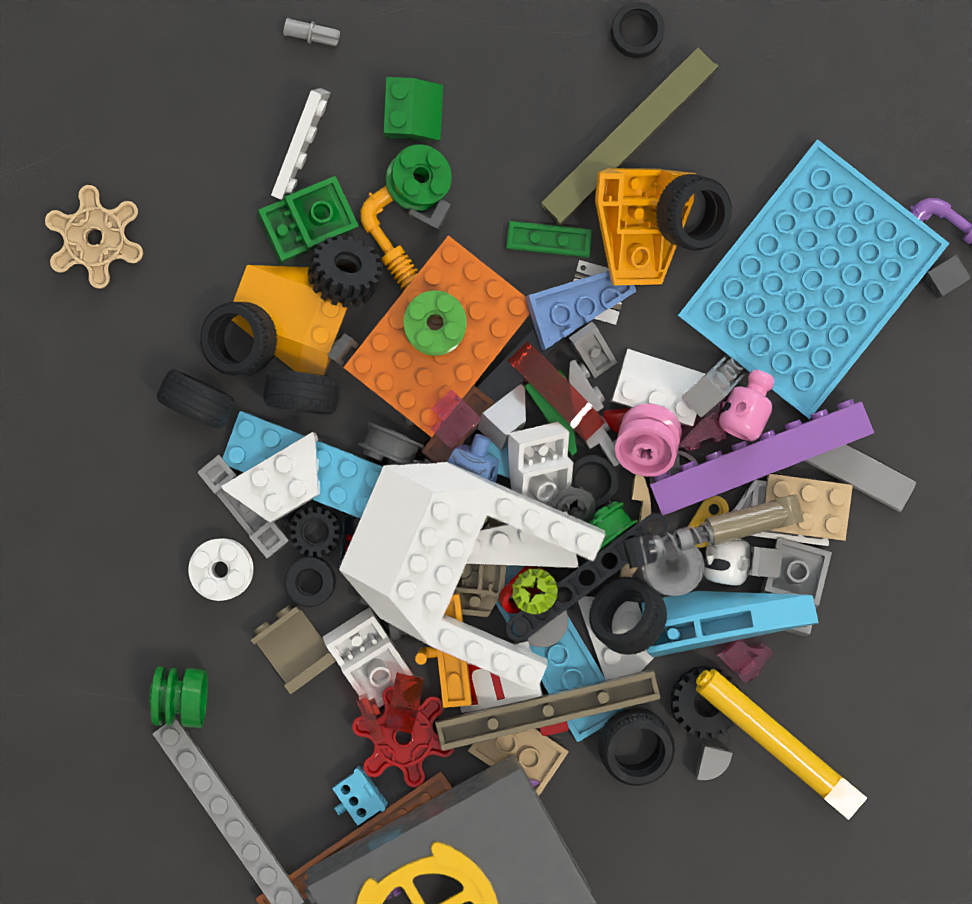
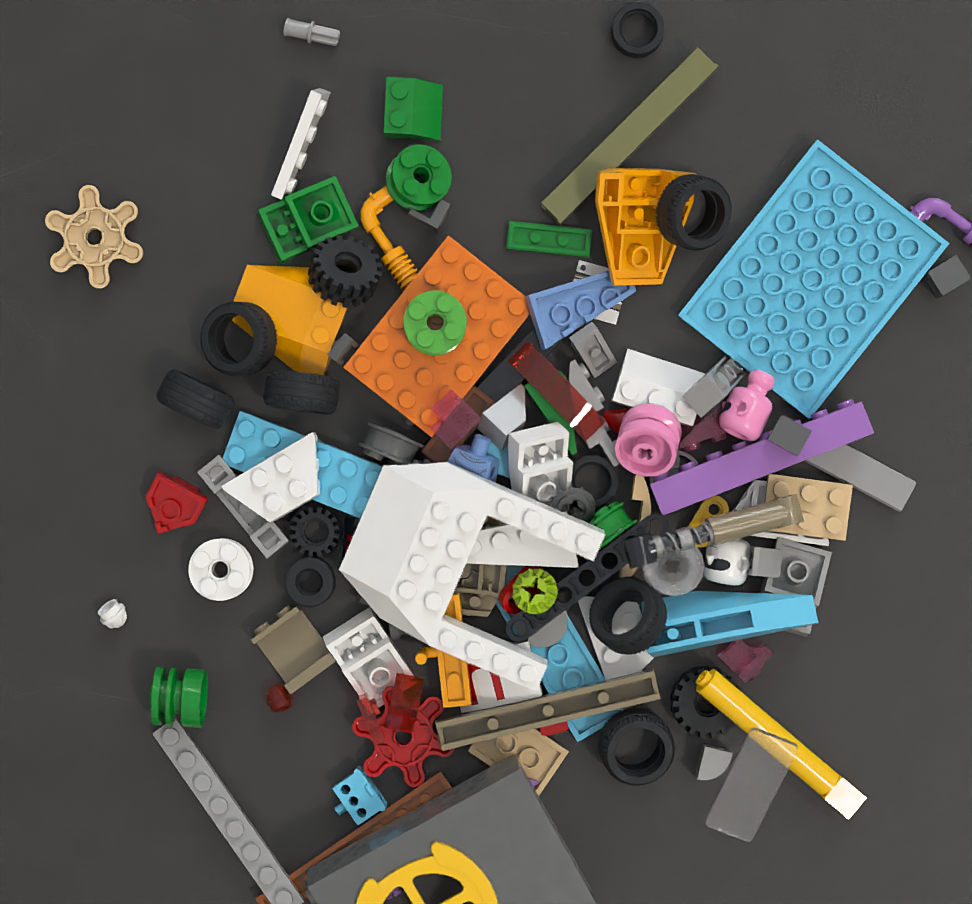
(112, 614): none -> white plate
(174, 502): none -> red plate
(279, 698): none -> clear red plate
(751, 784): none -> clear piece
(789, 435): none -> dark grey panel

